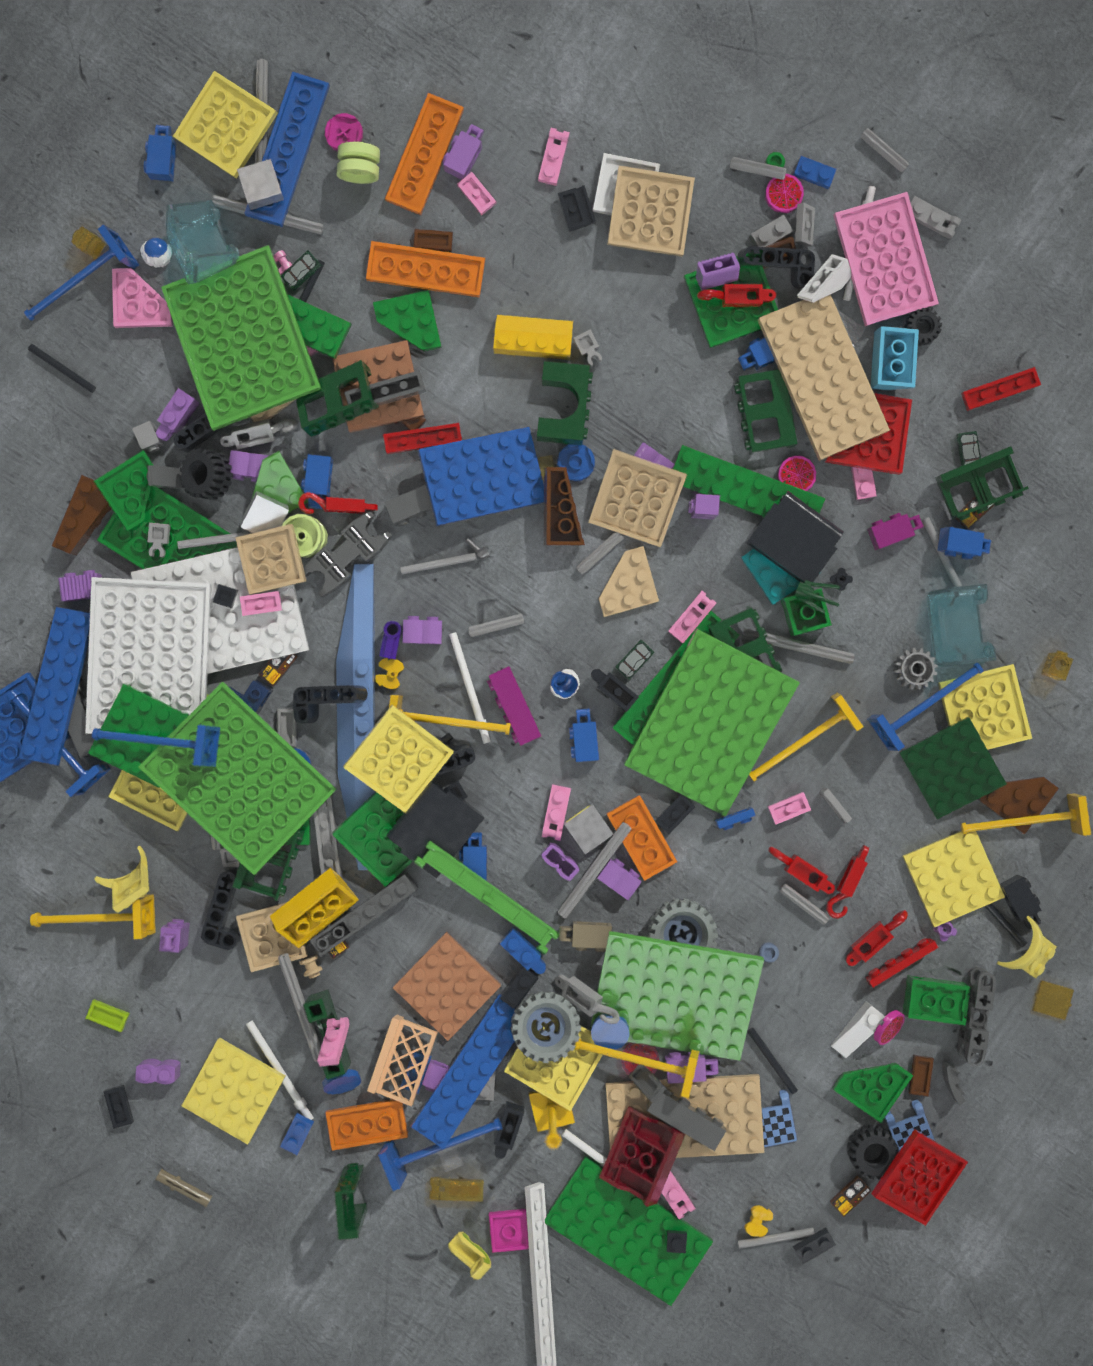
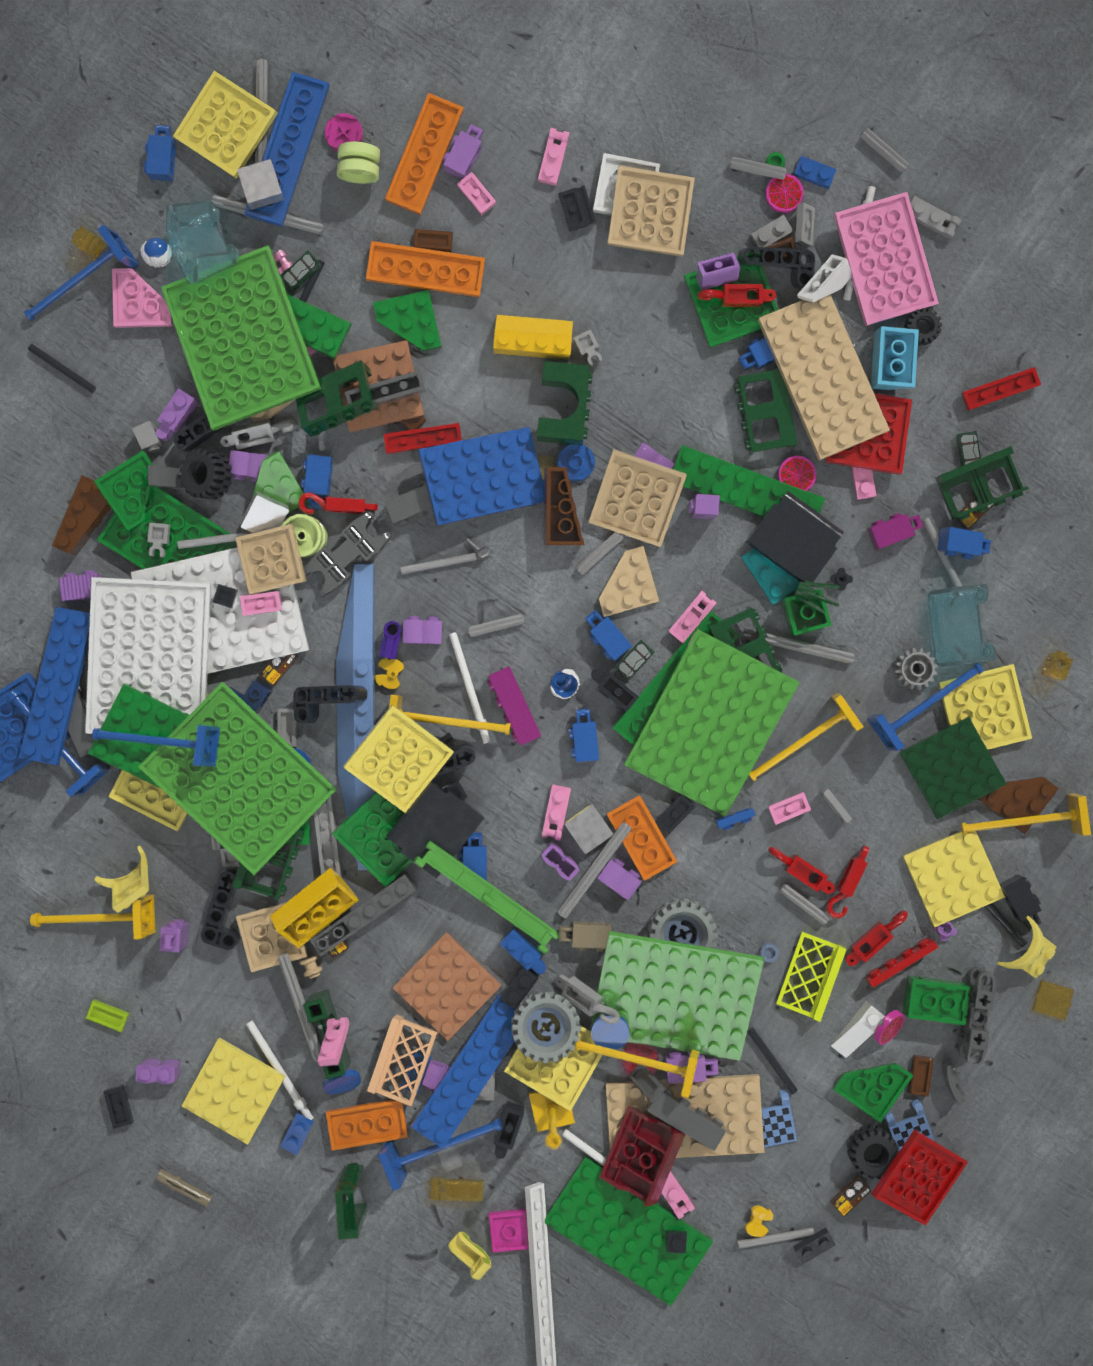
(607, 636): none -> blue brick
(827, 982): none -> neon yellow fence

